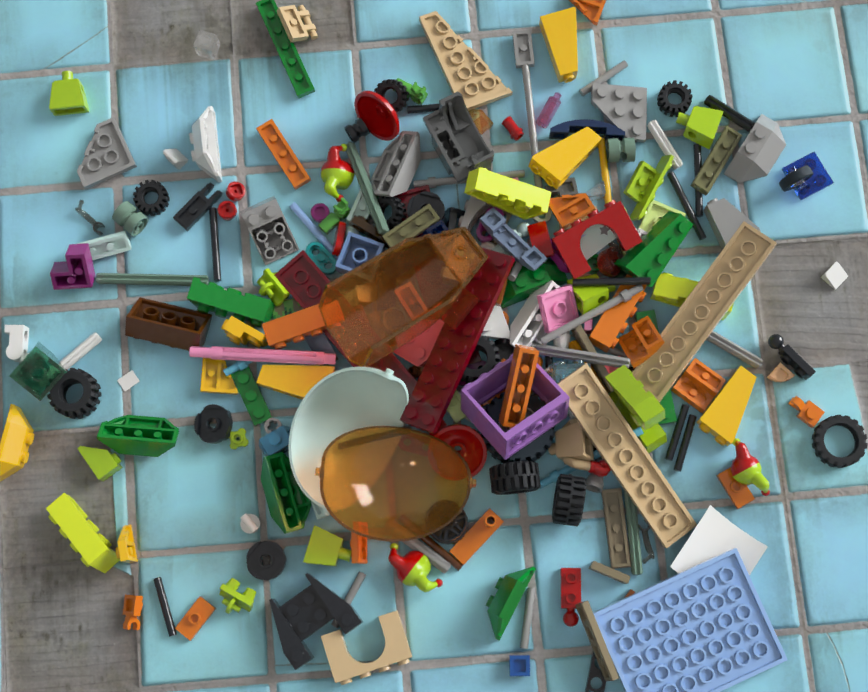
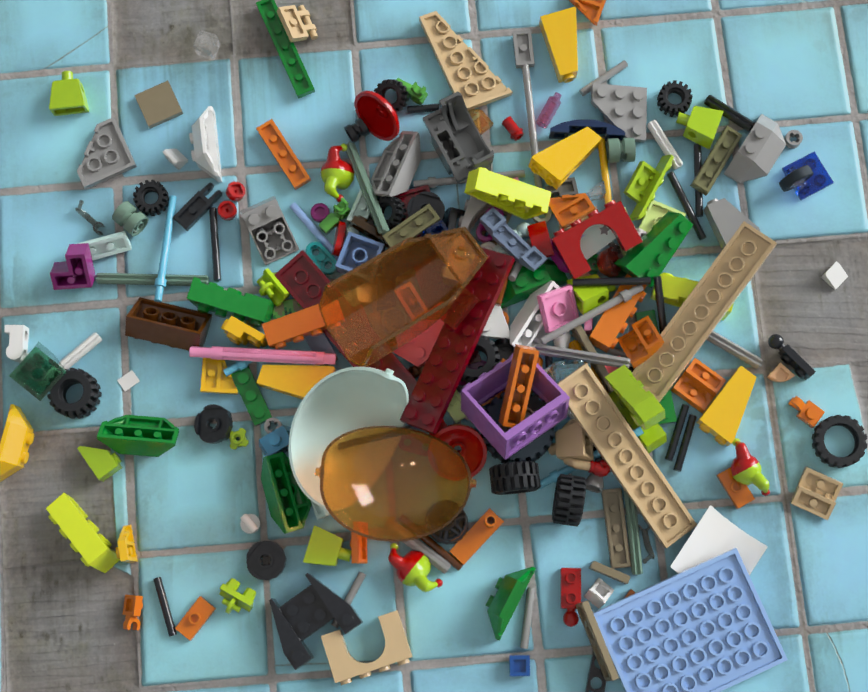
(158, 104): none -> dark tan tile
(160, 281): none -> medium azure bar
(599, 593): none -> white slope
(660, 303): none -> black bar
(793, 133): none -> light grey bush
(816, 493): none -> tan slope

